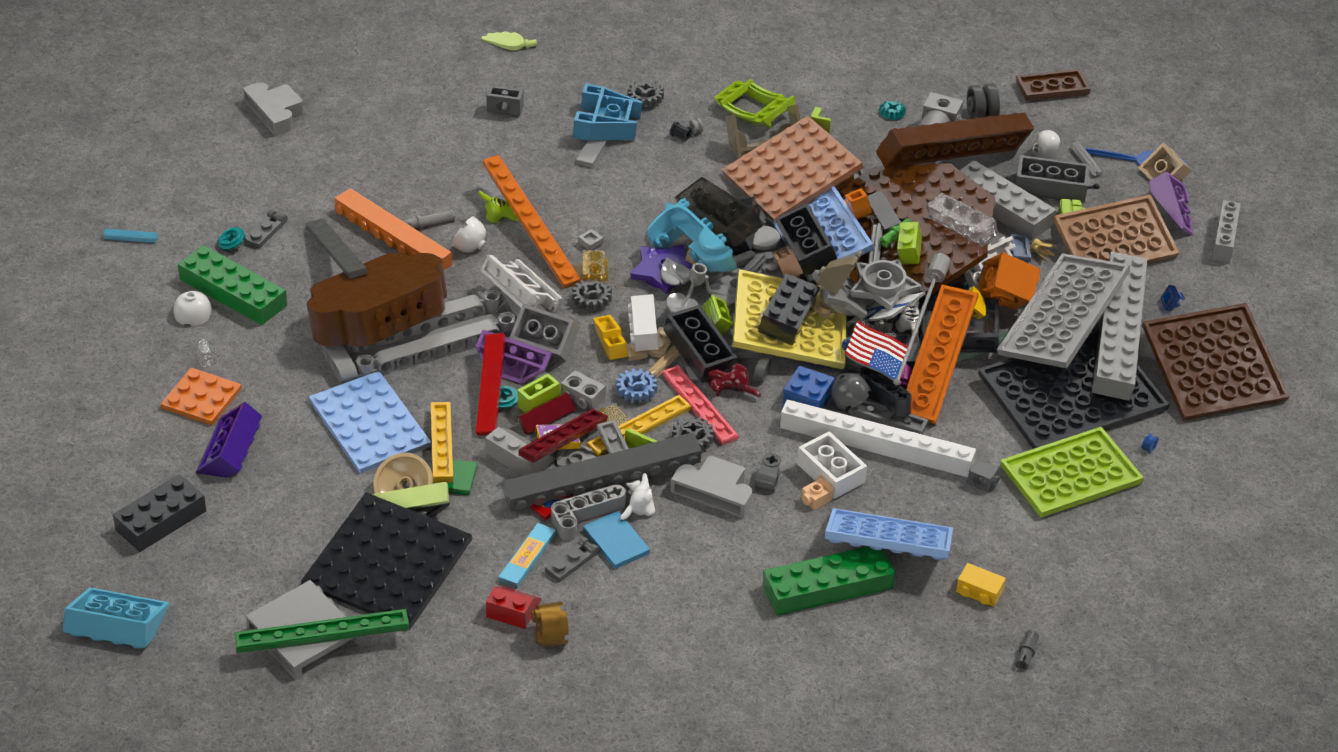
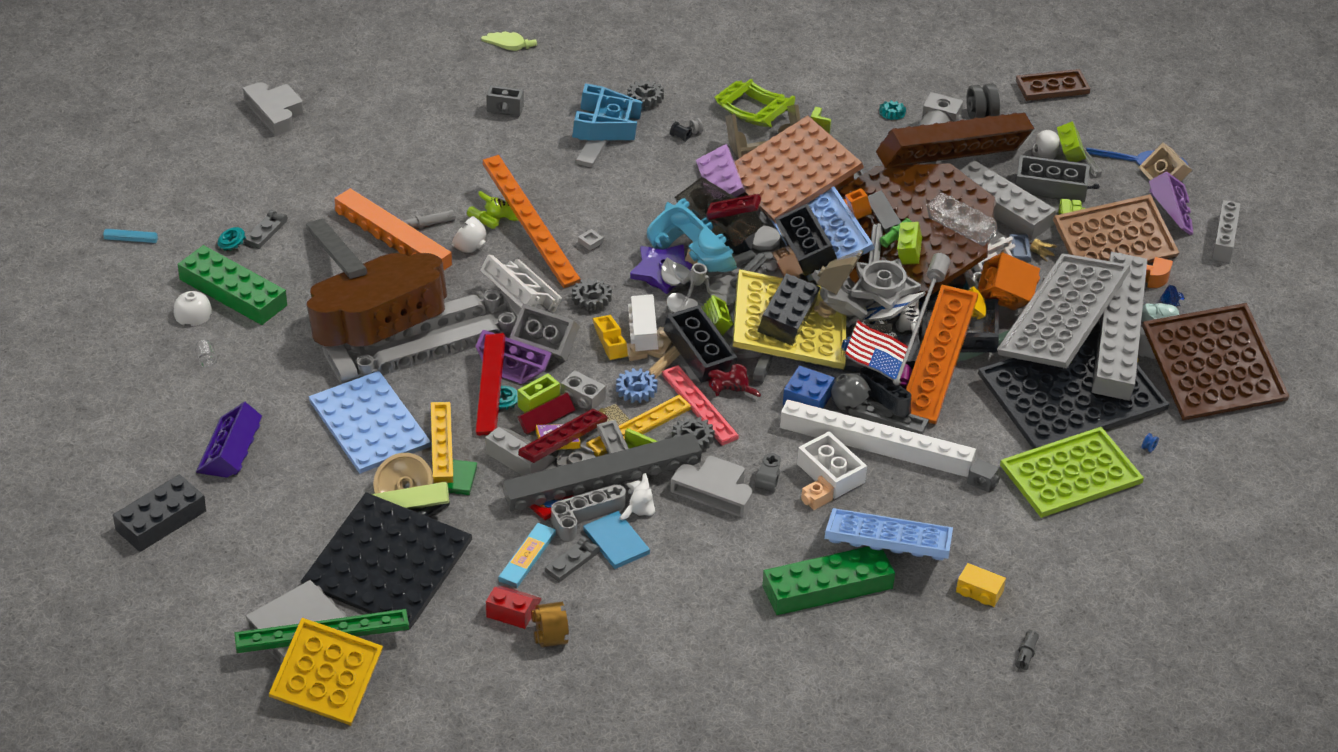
(114, 617): medium azure slope -> none
(201, 396): orange plate -> none
(326, 671): none -> yellow plate
(483, 217): none -> lime axle
(594, 265): clear yellow brick -> none
(721, 170): none -> lavender plate
(733, 206): none -> dark red tile
(1071, 142): none -> lime brick
(1158, 273): none -> orange brick
(1158, 311): none -> light aqua piece

